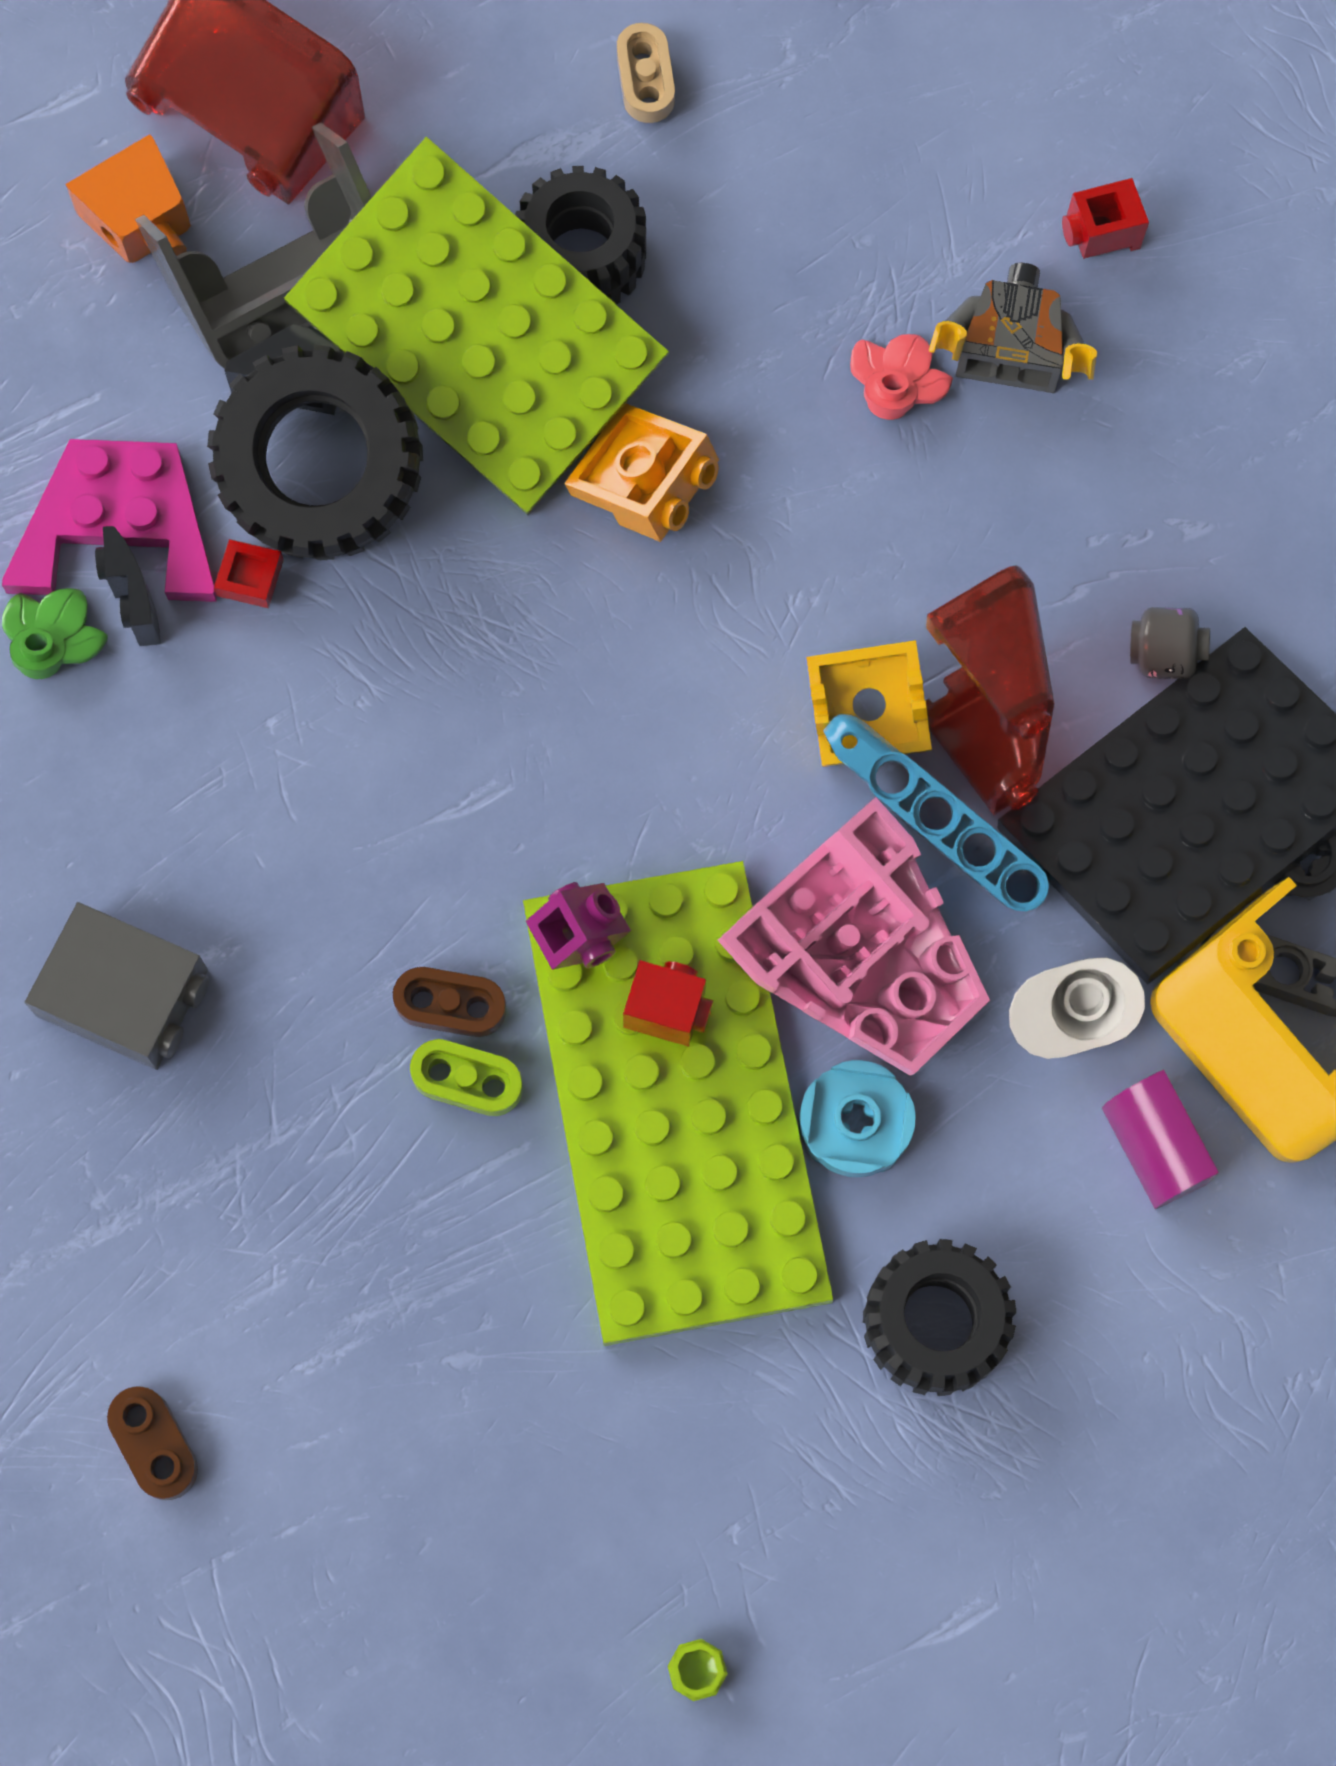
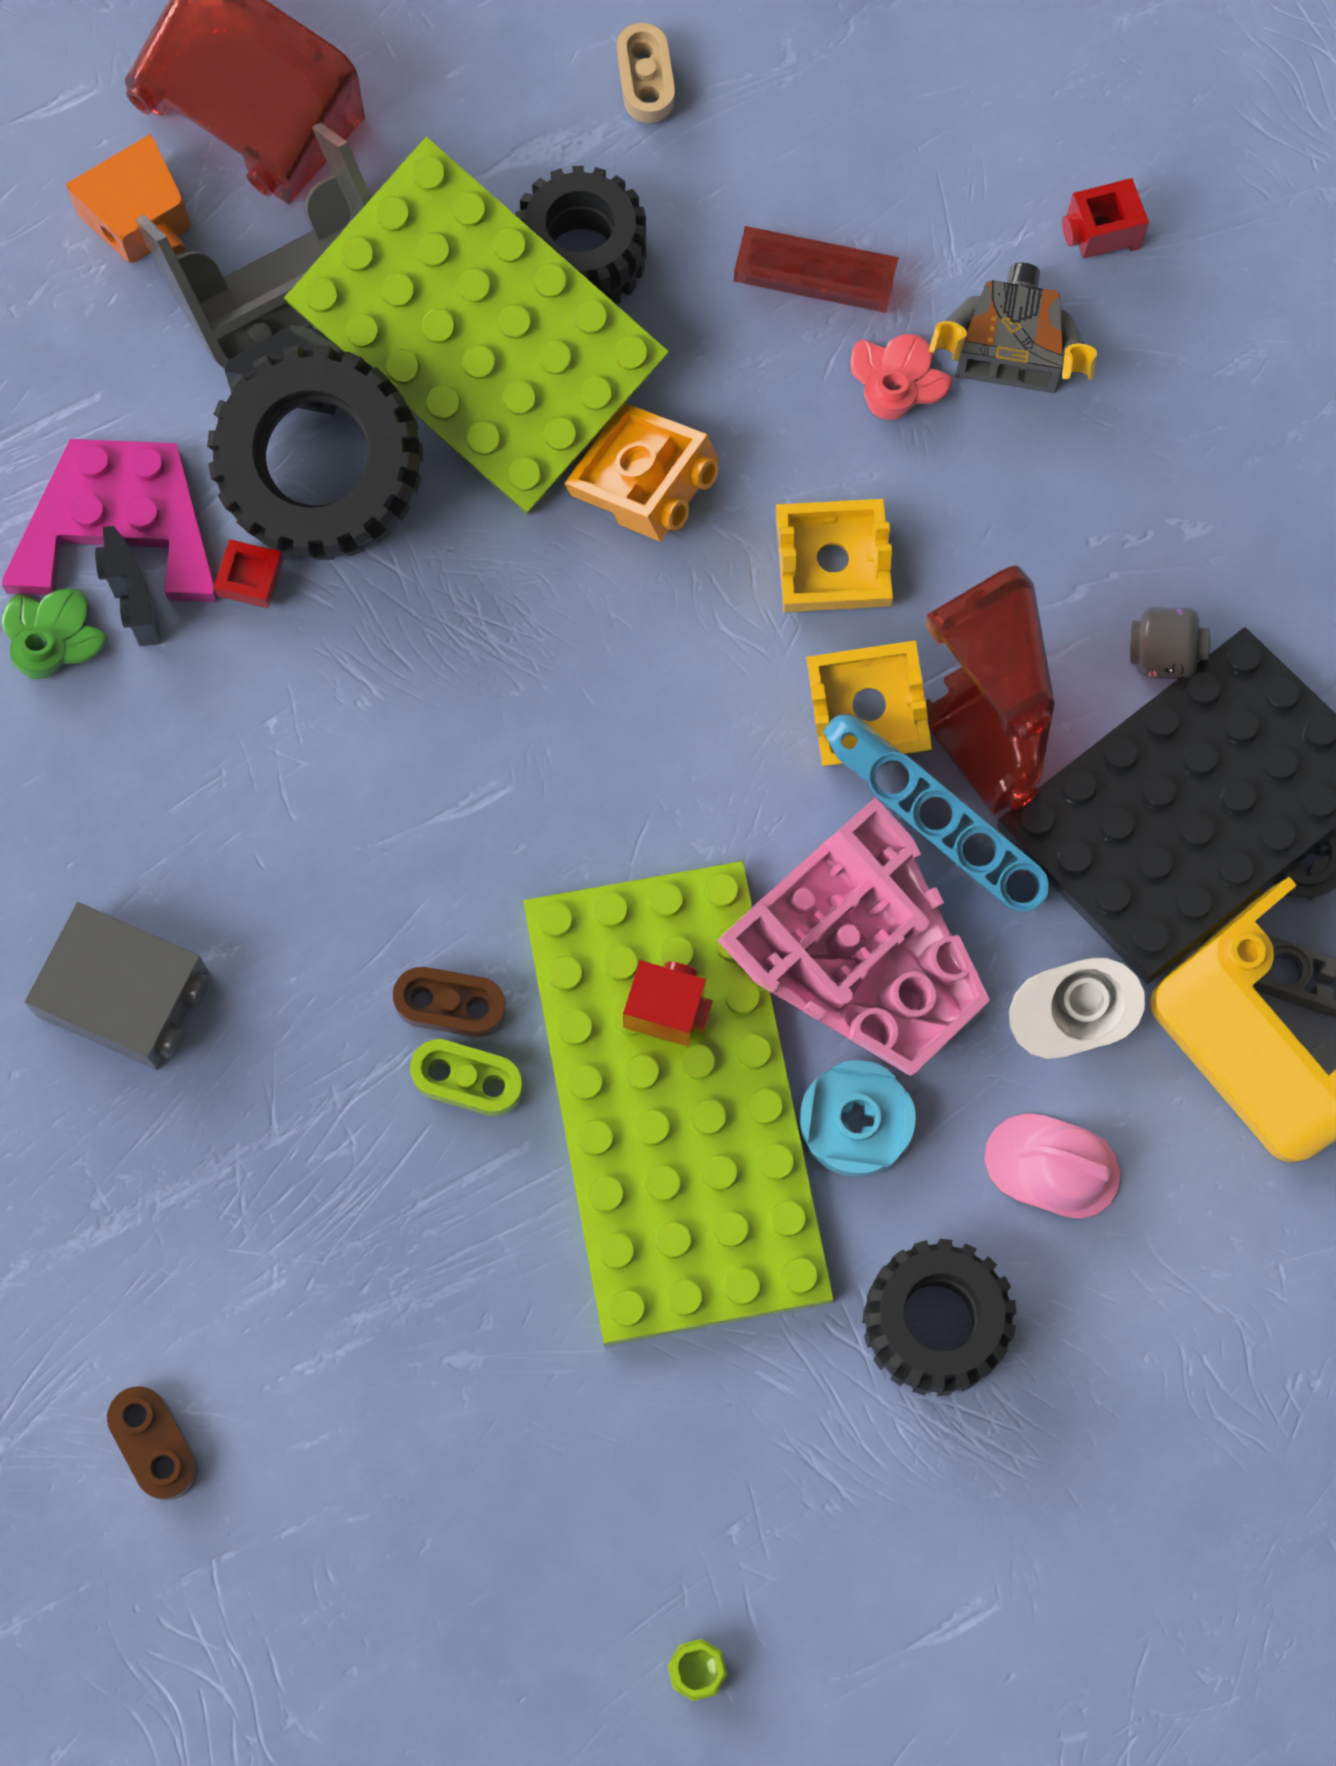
(578, 926): magenta brick -> none
(815, 269): none -> clear red plate
(855, 527): none -> yellow piece
(1052, 1165): none -> bright pink piece
(1160, 1139): magenta brick -> none

